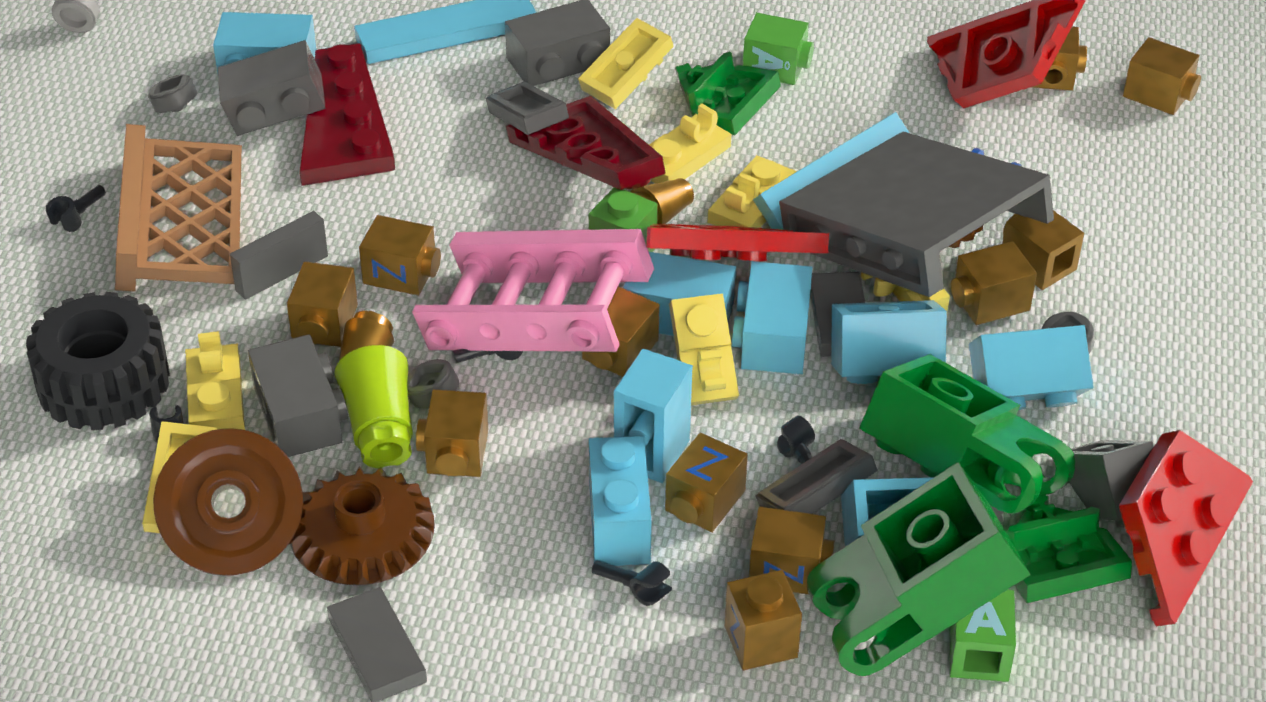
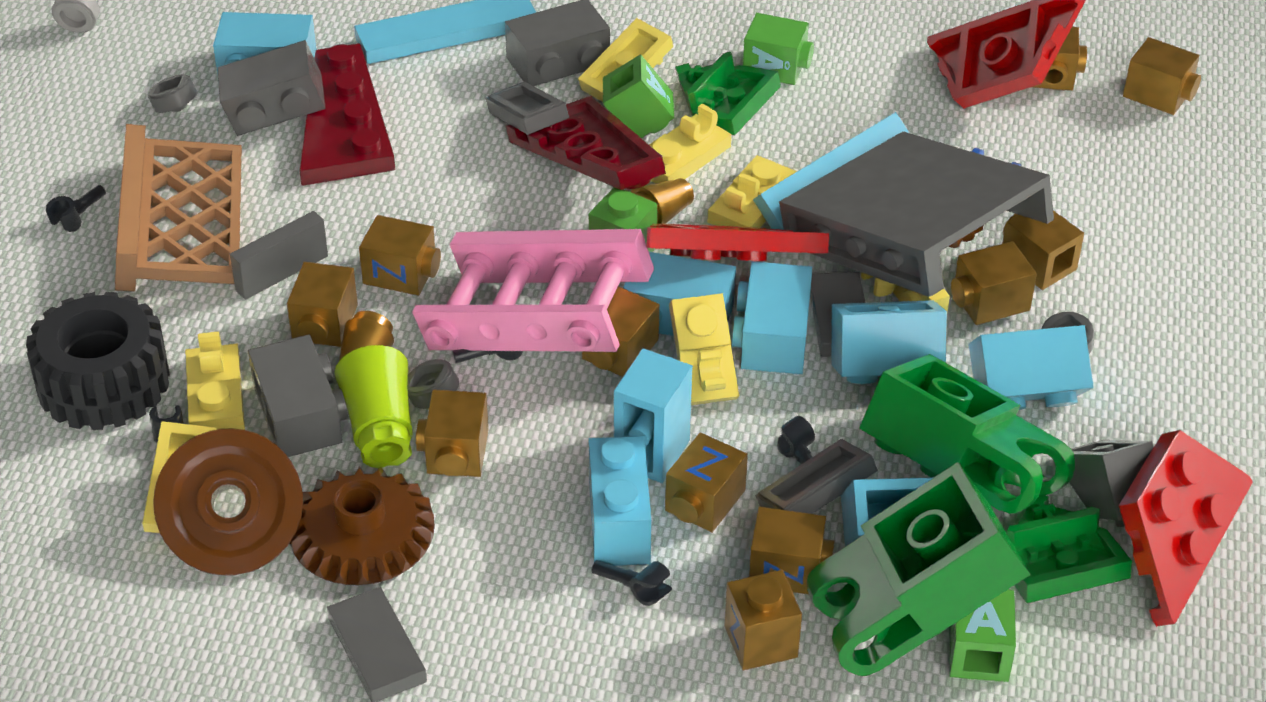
(638, 97): none -> bright green brick

